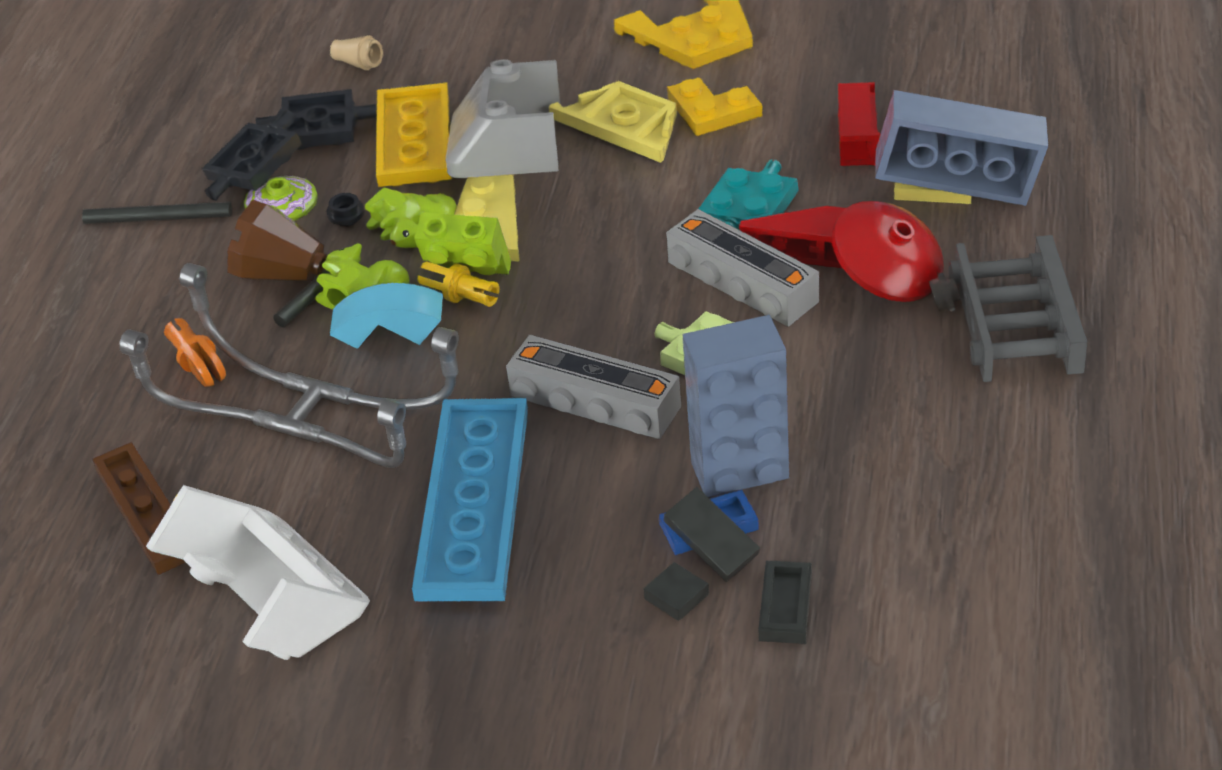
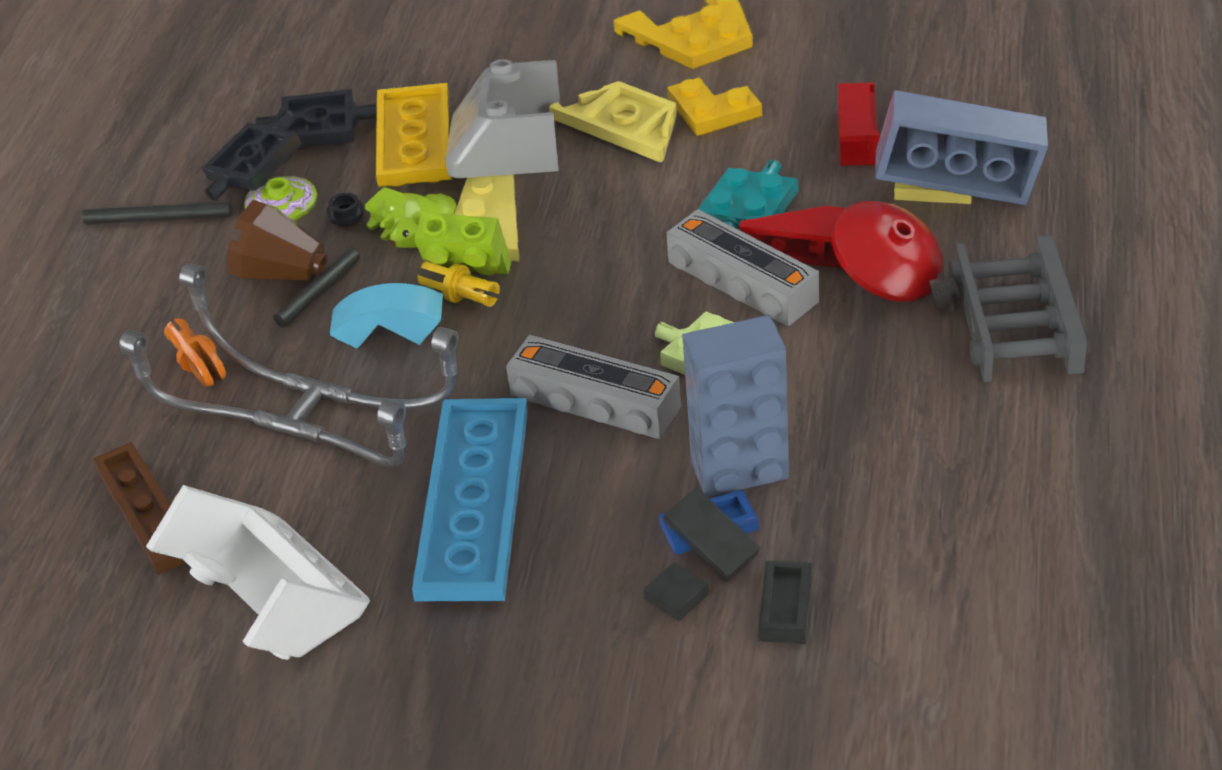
(349, 276): lime animal -> none
(360, 52): tan cone -> none

